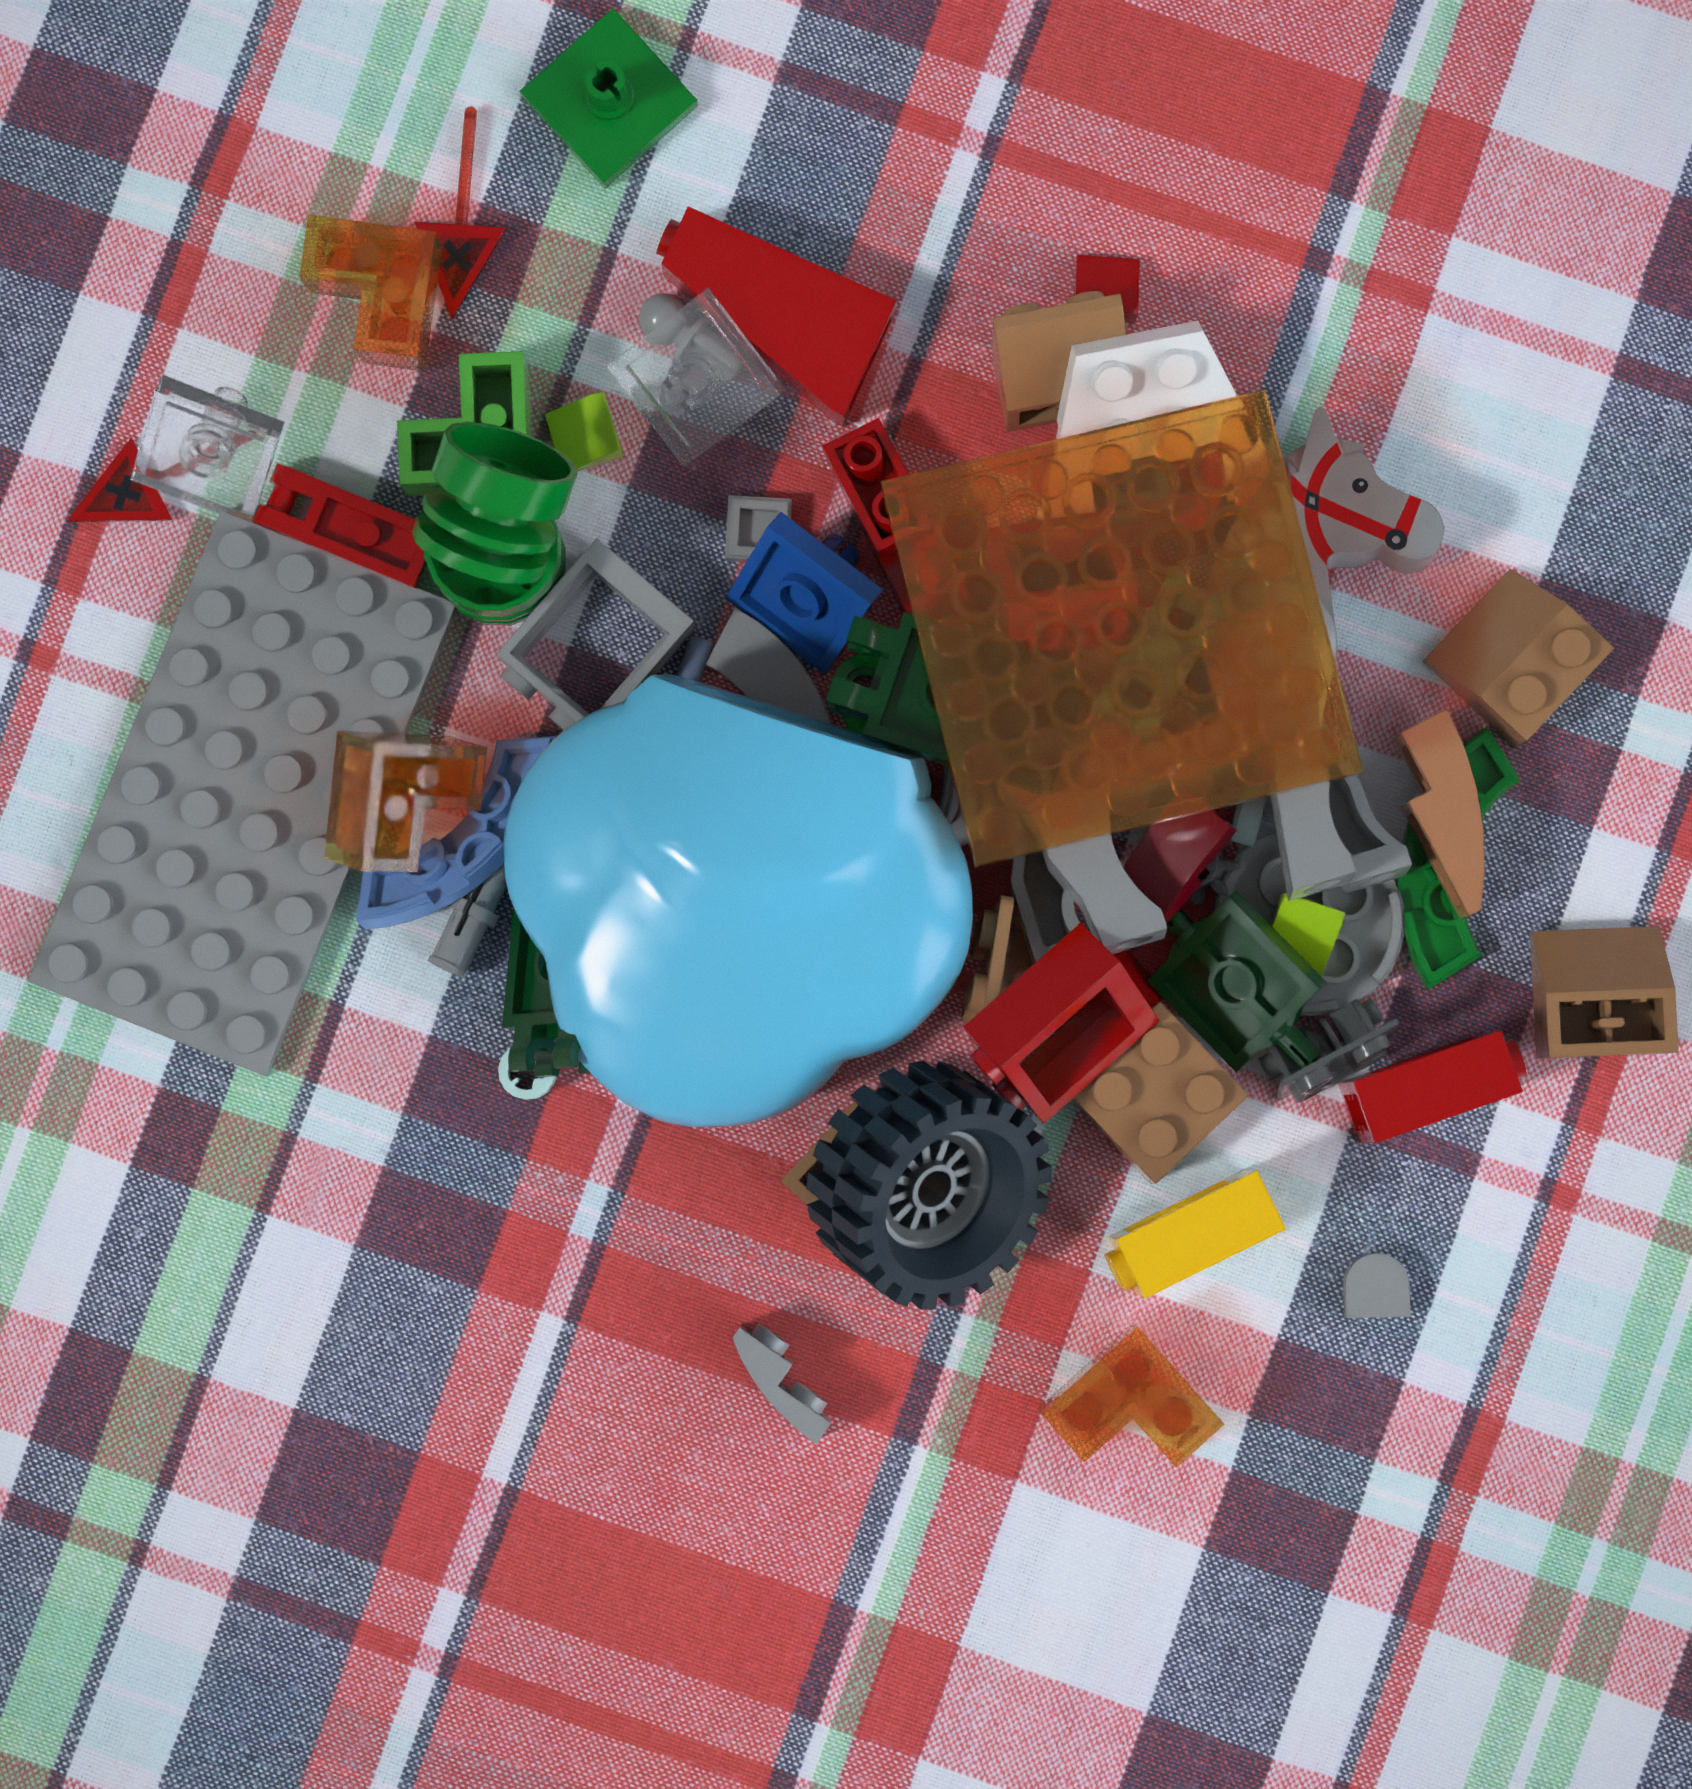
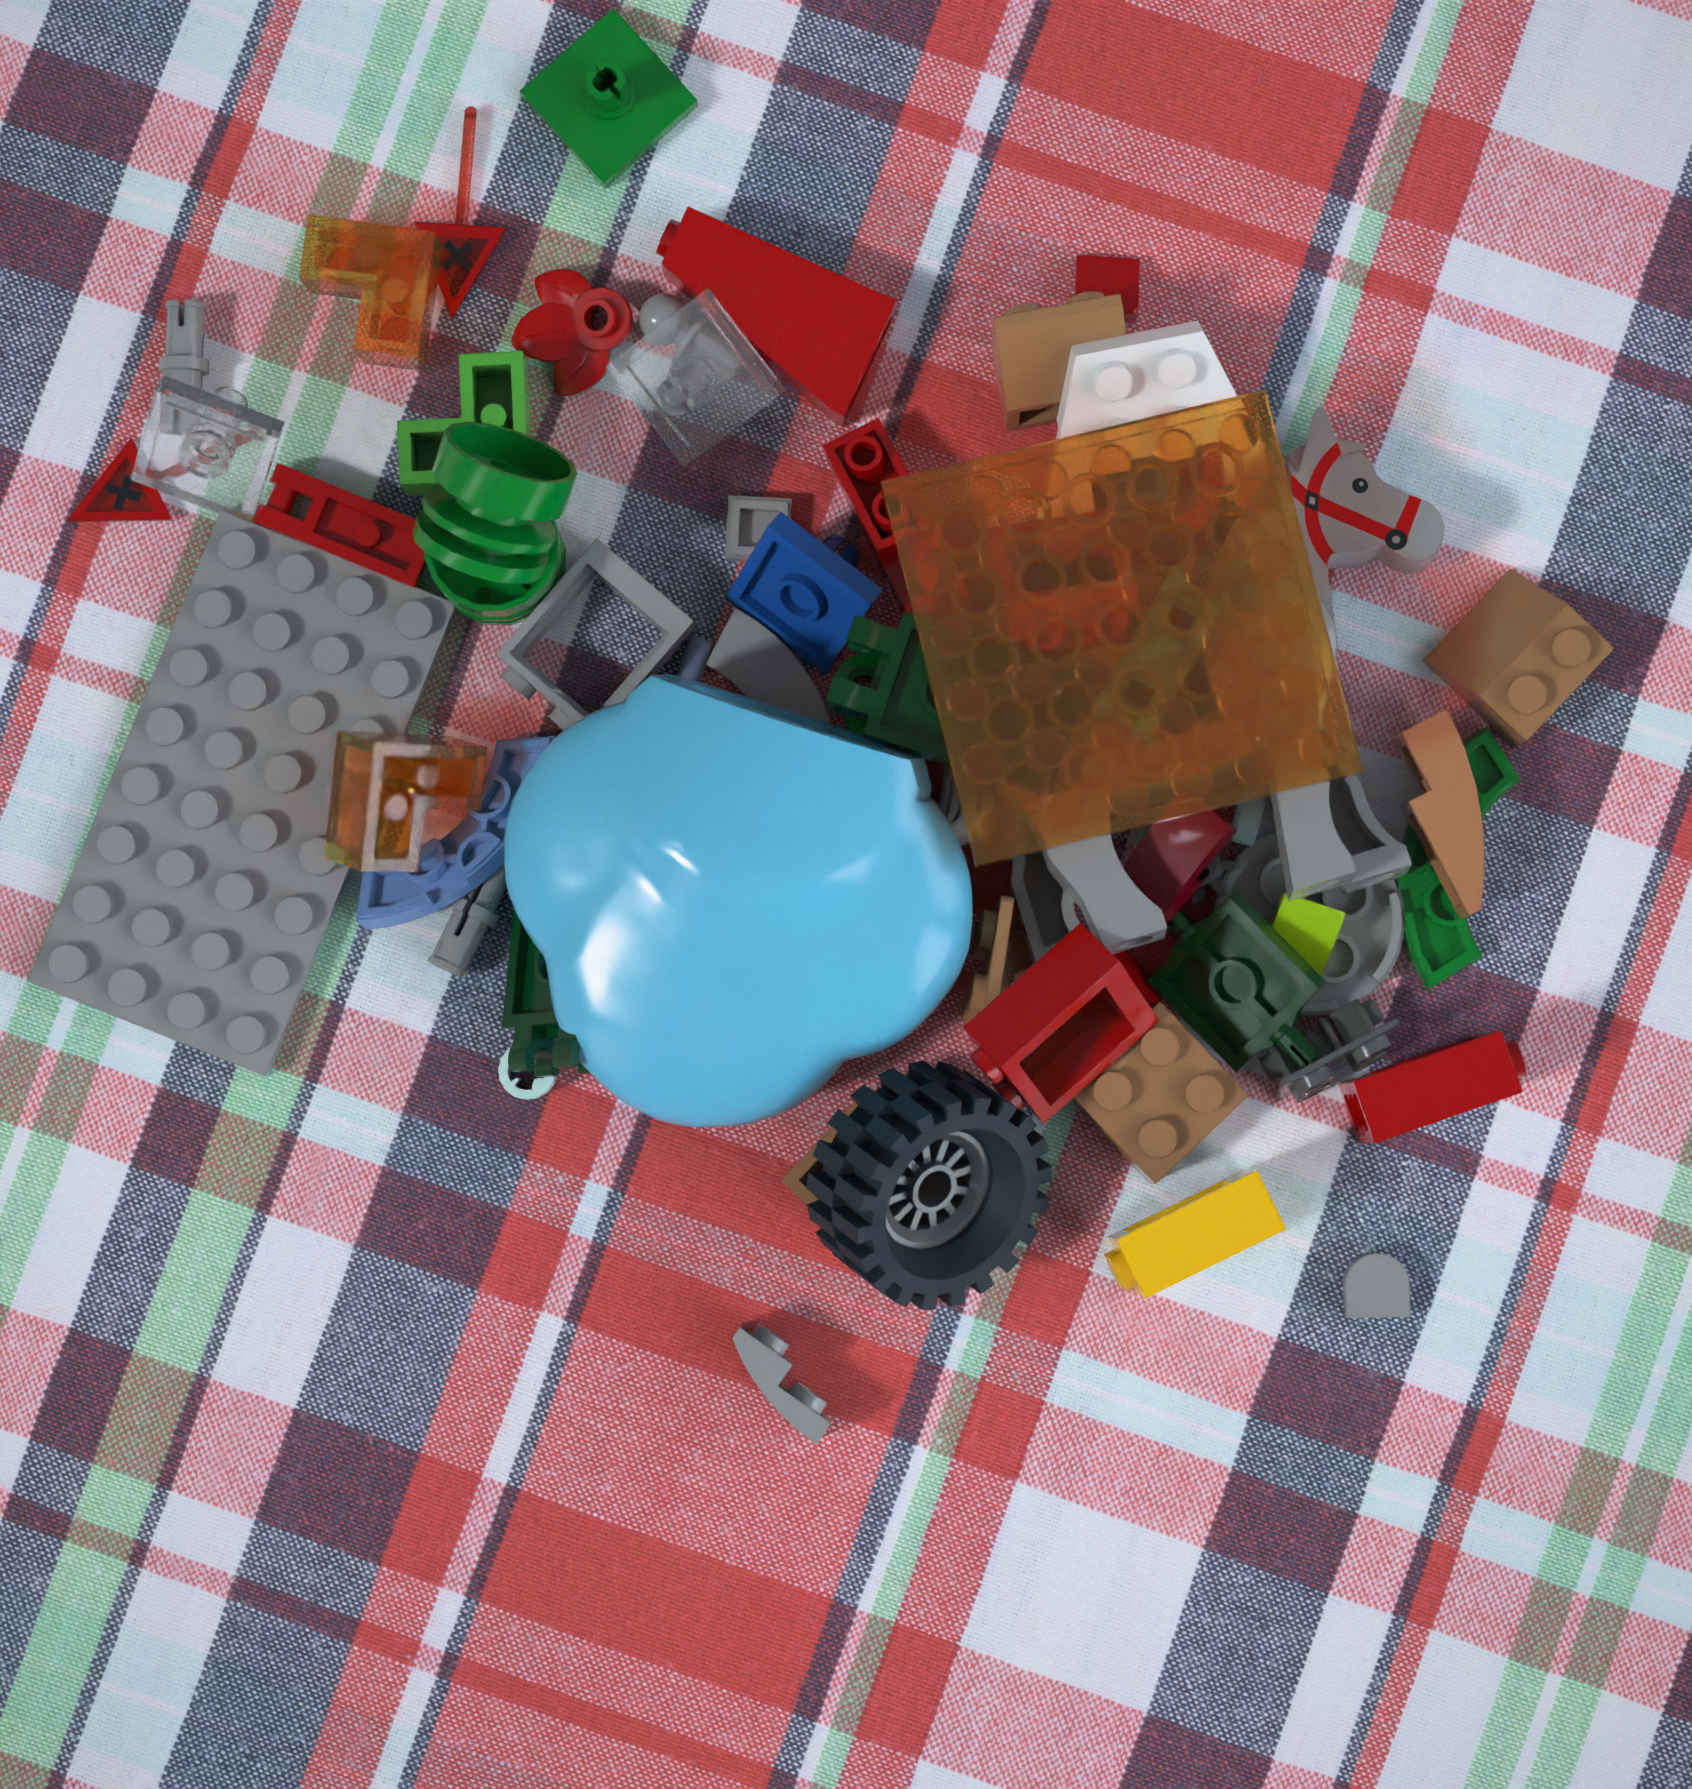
(185, 342): none -> light grey pin
(564, 333): none -> red plate
(585, 432): lime slope -> none
(1128, 1384): clear orange brick -> none
(1602, 993): medium nougat slope -> none

